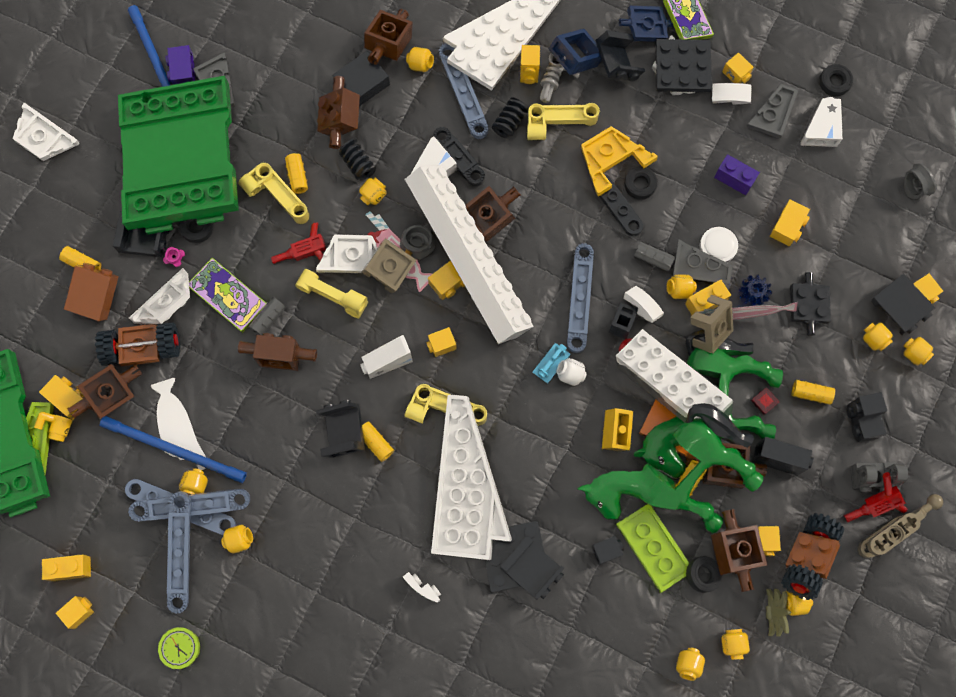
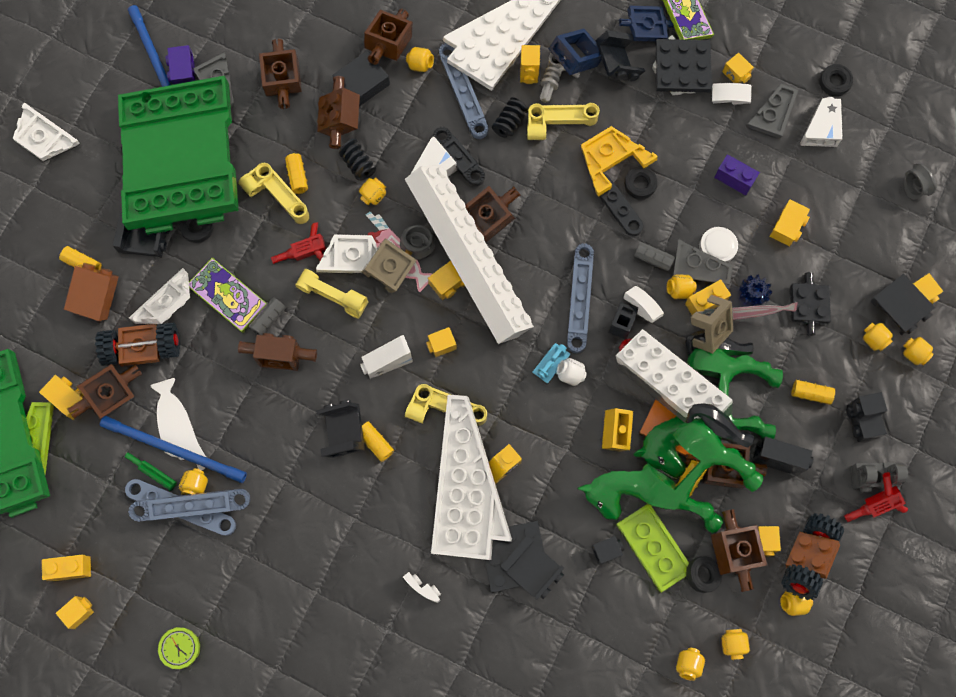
(59, 425): yellow piece -> none
(153, 472): none -> green axle
(171, 251): dark pink plate -> none
(178, 552): sand blue plate -> none
(237, 539): yellow head -> none
(280, 73): none -> reddish brown brick
(504, 463): none -> yellow slope
(765, 401): dark red tile -> none
(777, 612): olive piece -> none
(905, 521): dark tan piece -> none

